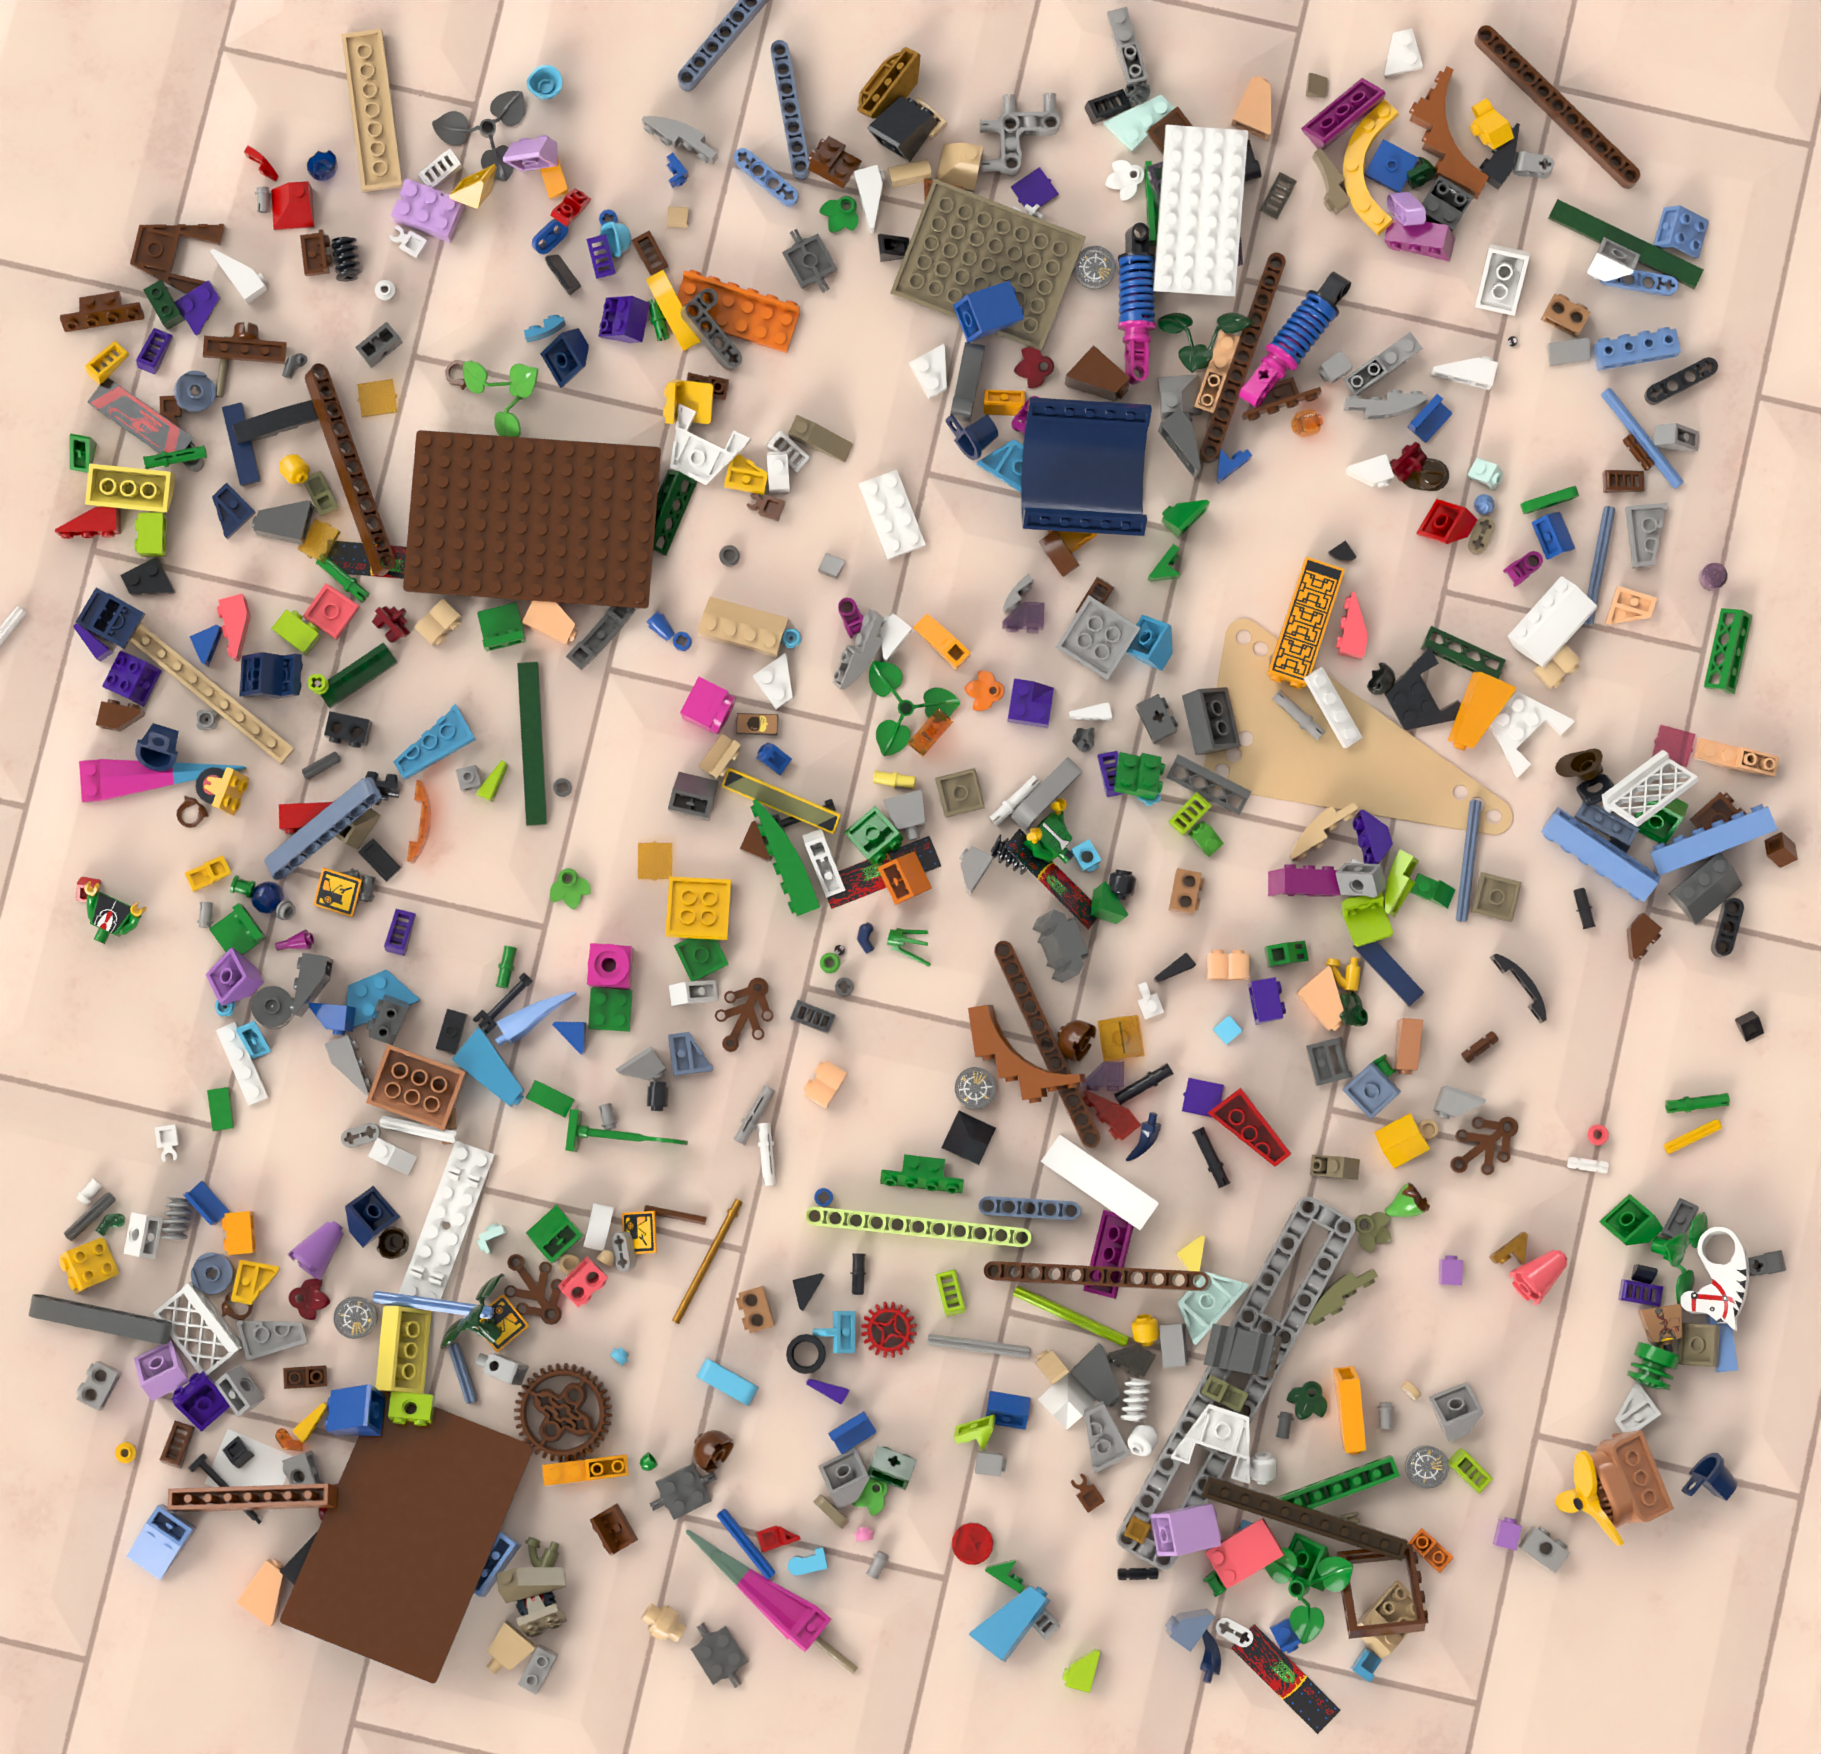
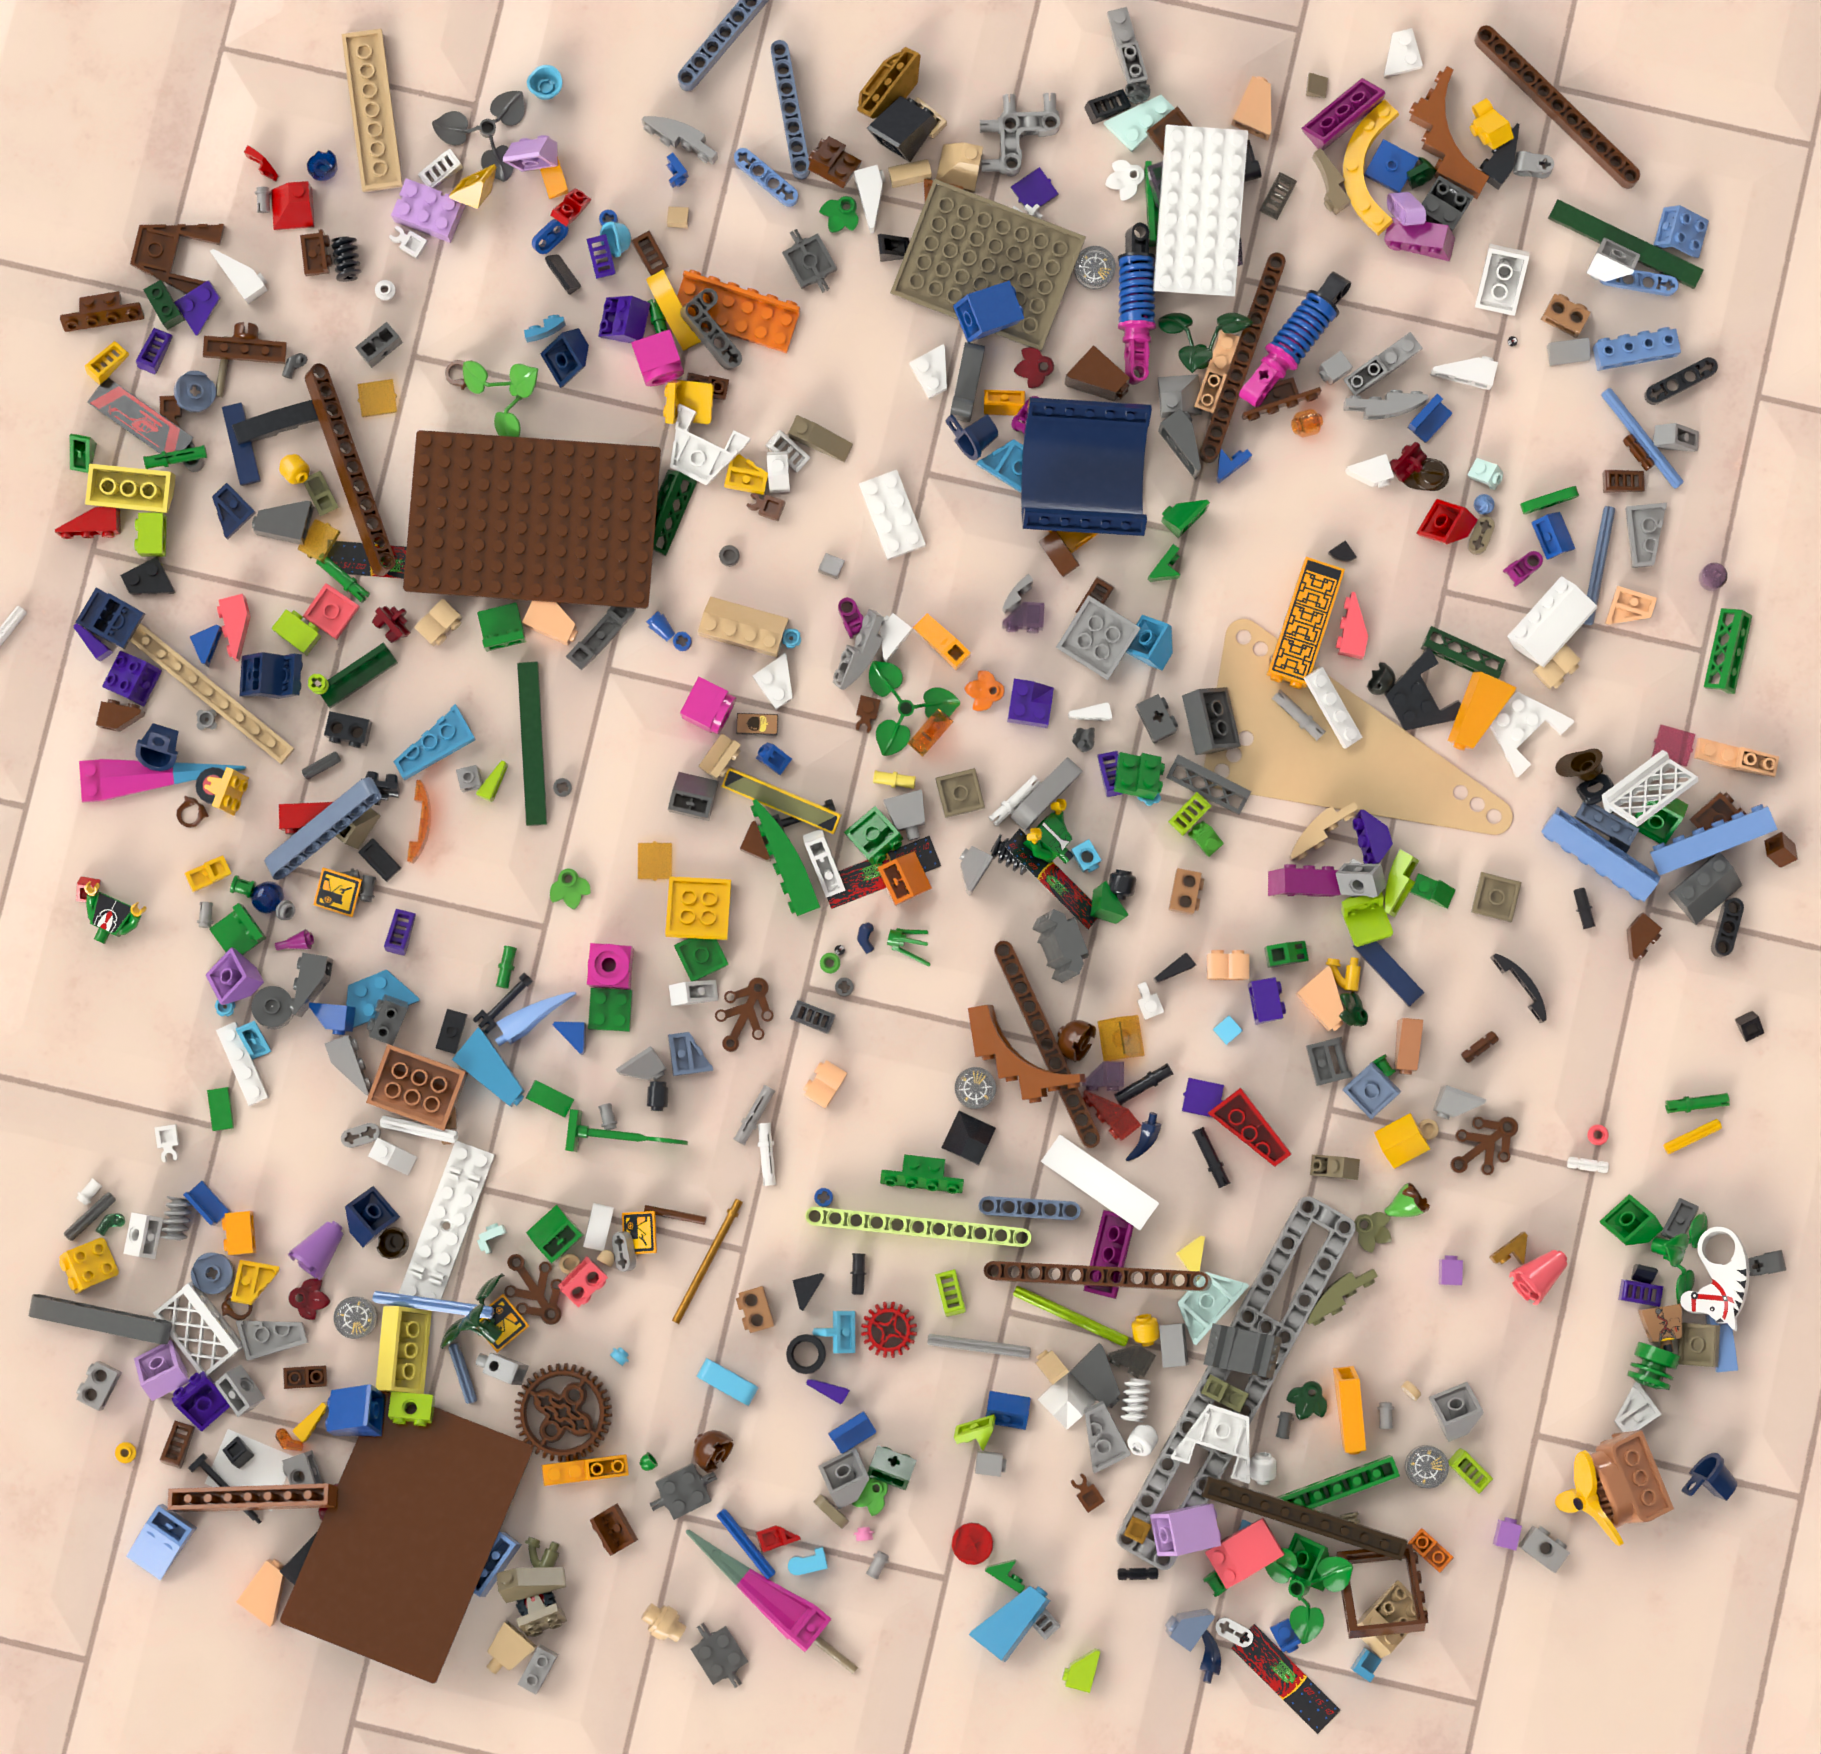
(658, 358): none -> dark pink piece
(867, 710): none -> reddish brown plate
(1468, 861): sand blue axle -> none

